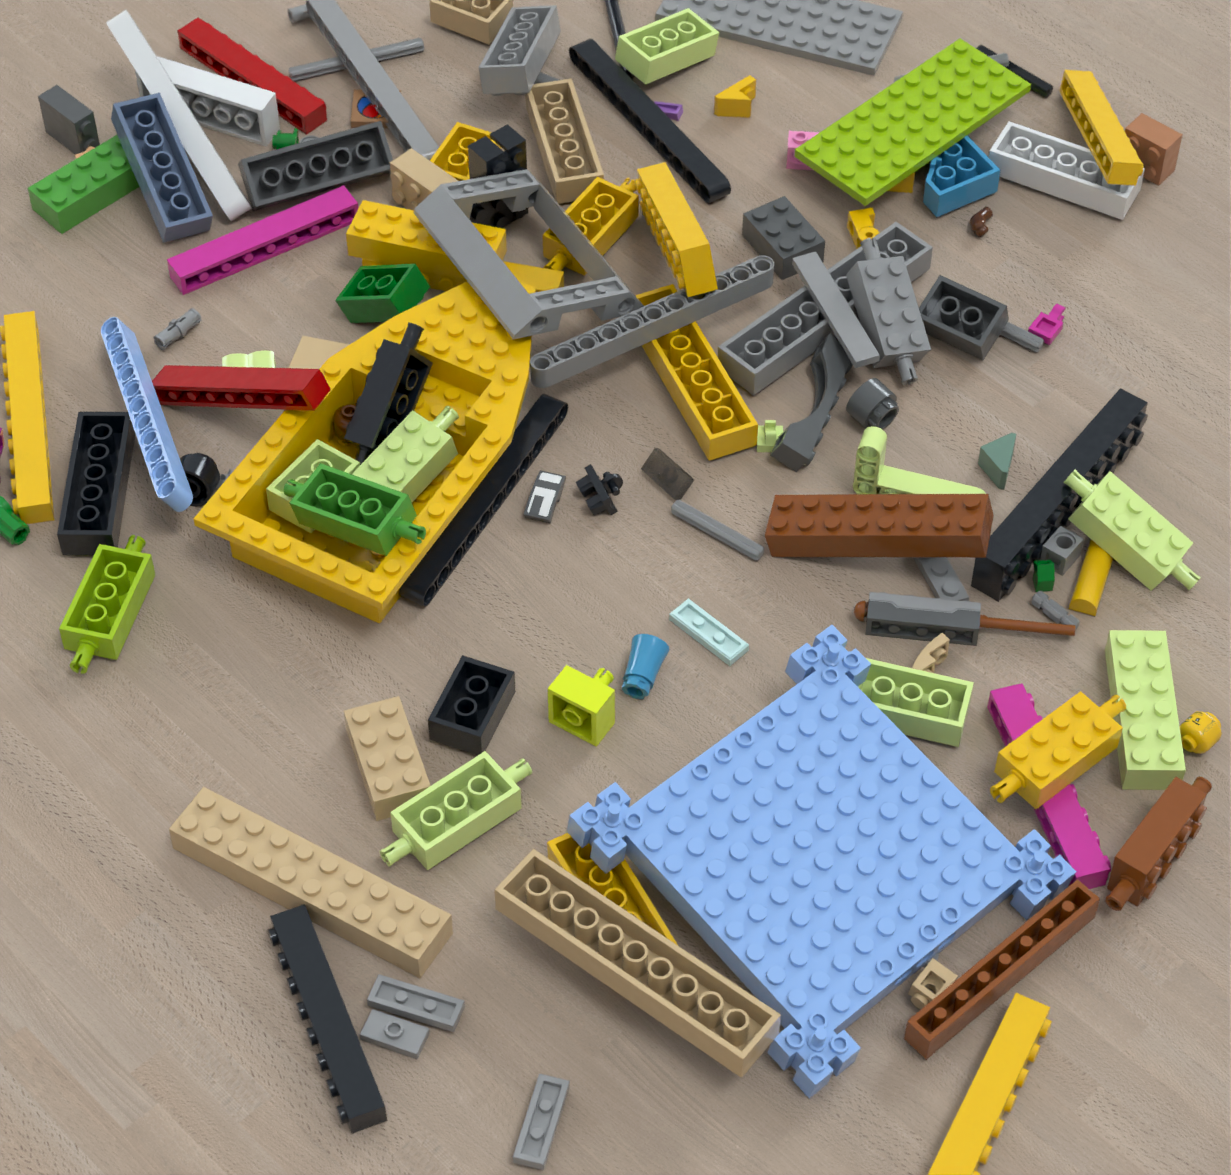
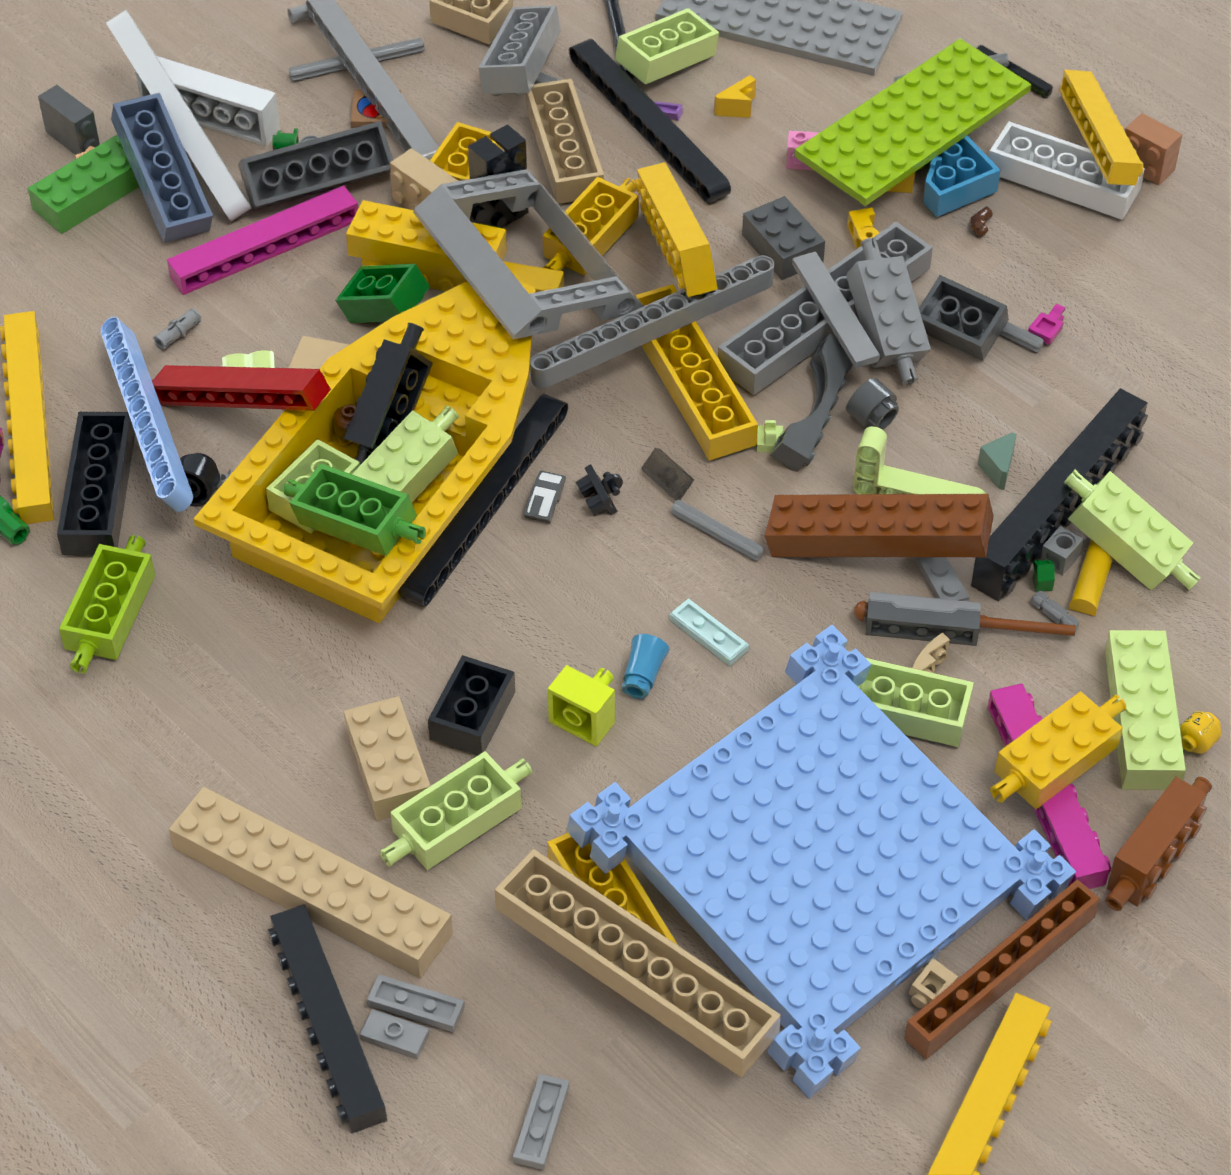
(234, 62): red brick -> none

